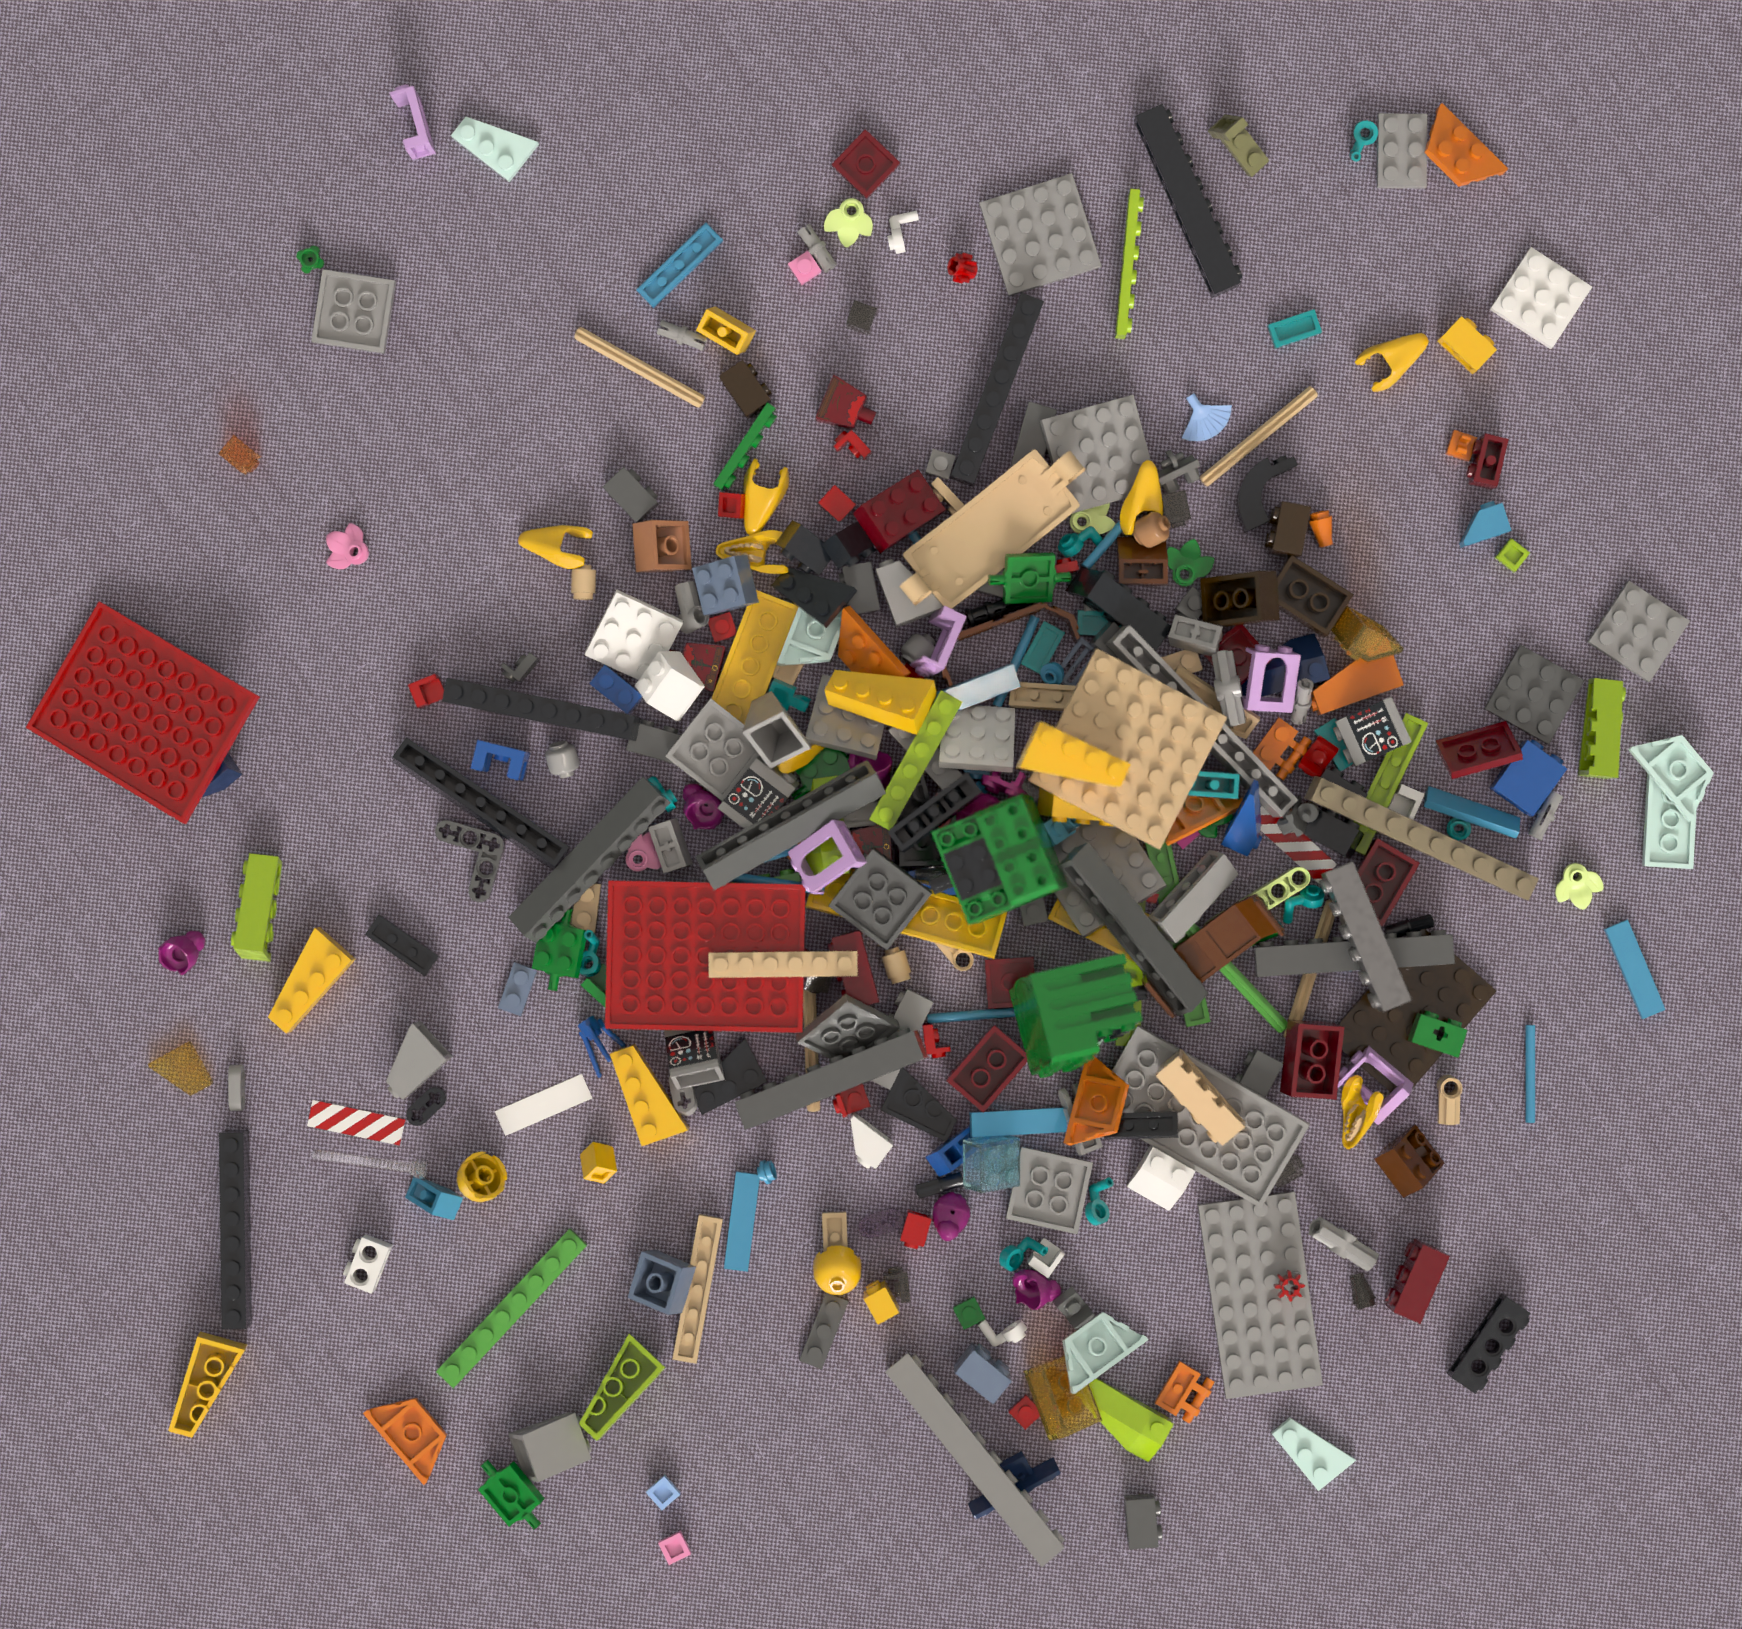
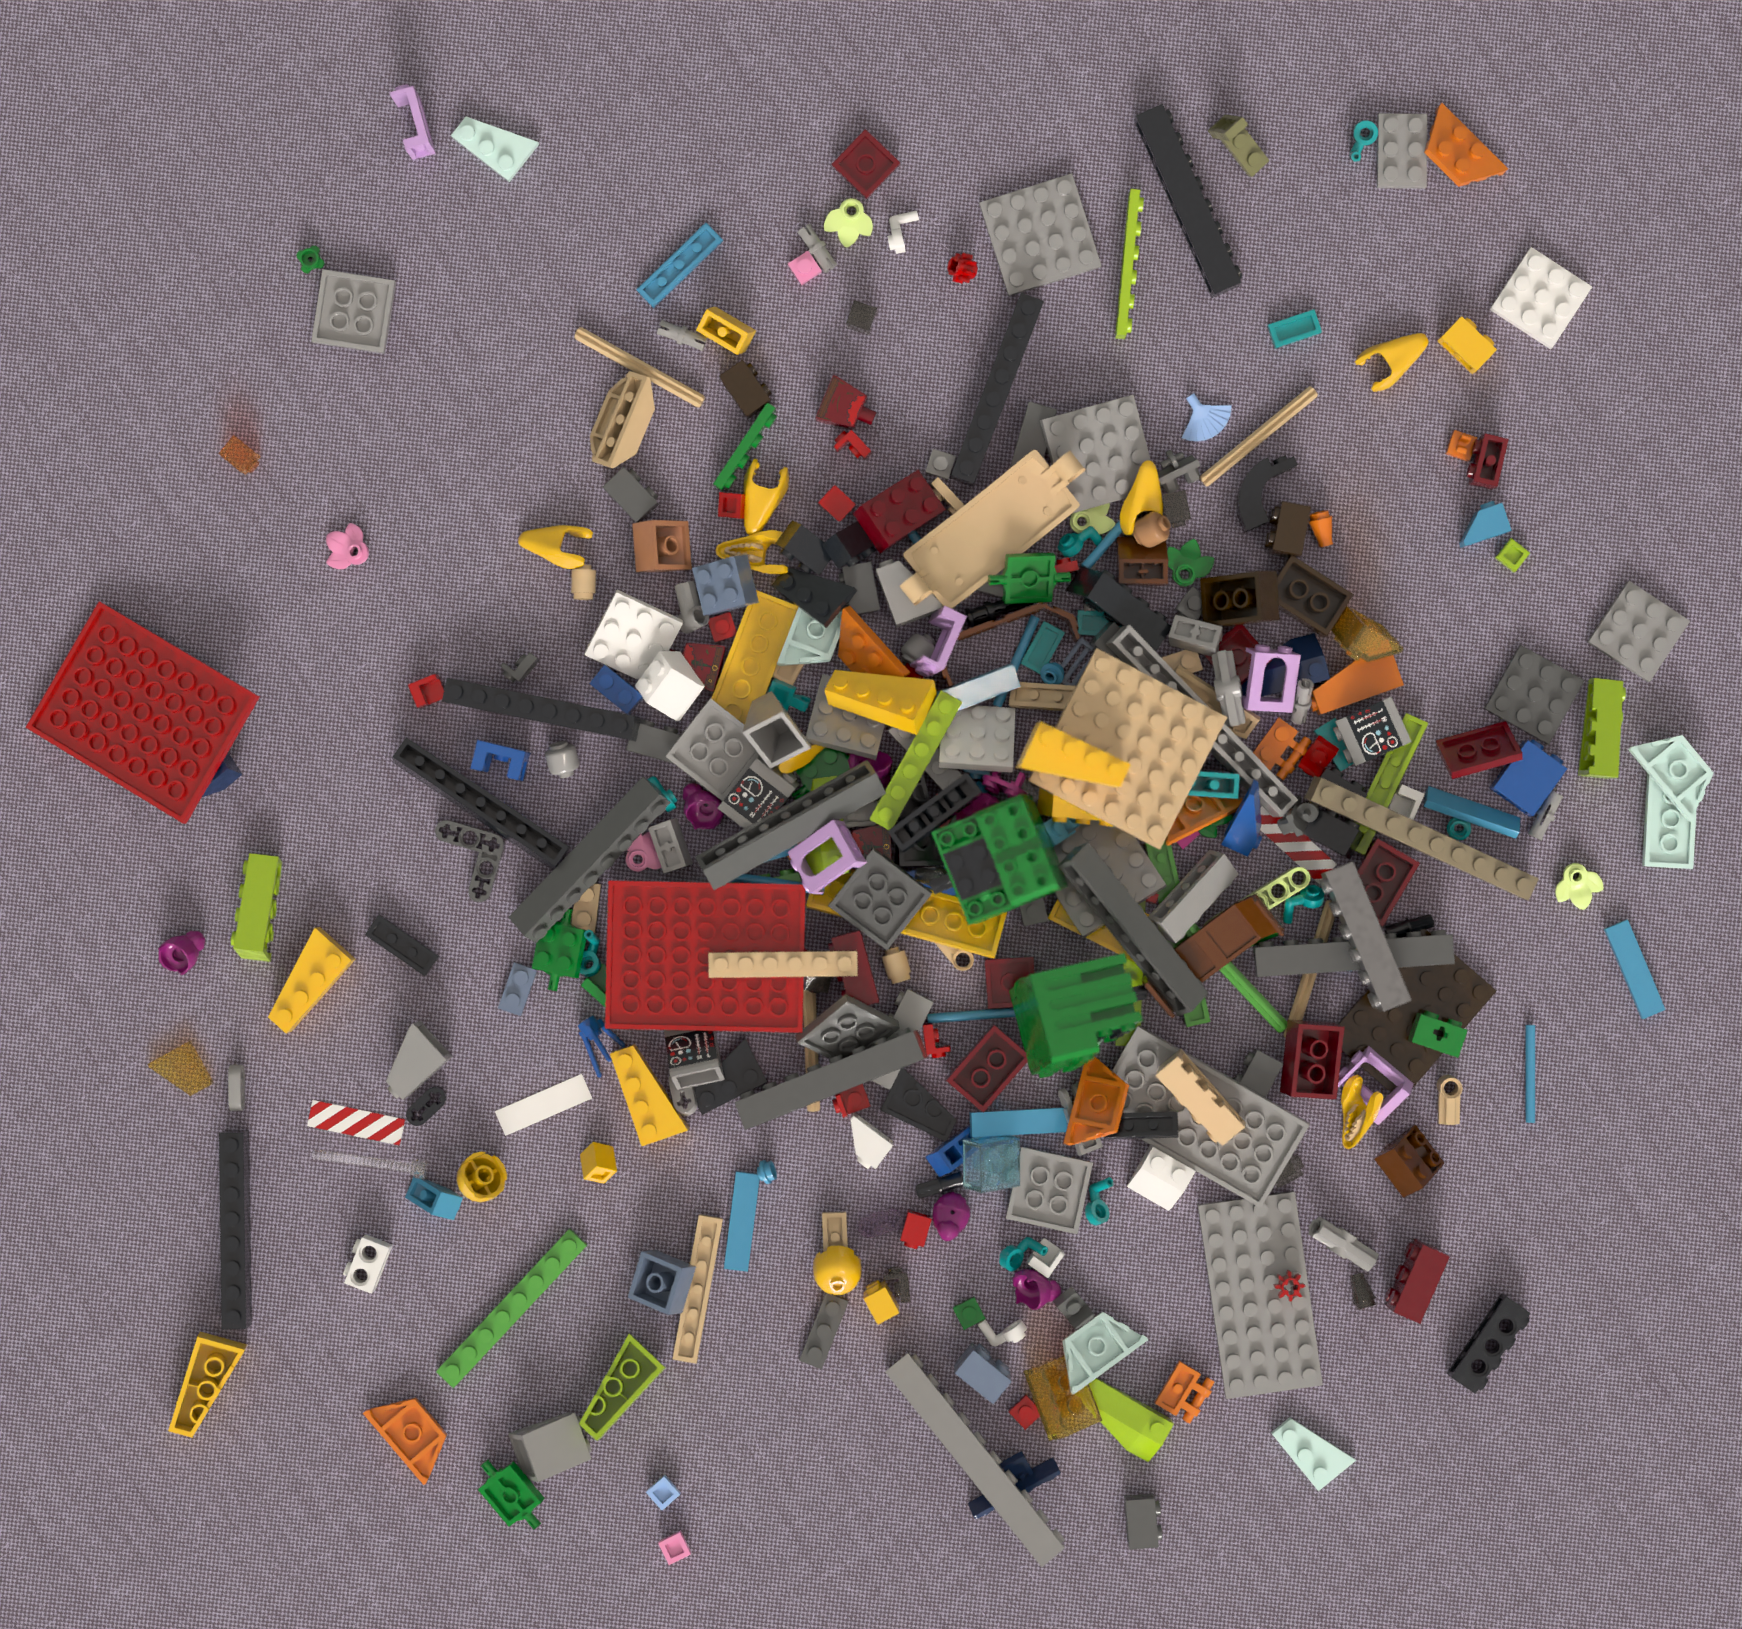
(622, 420): none -> tan wedge

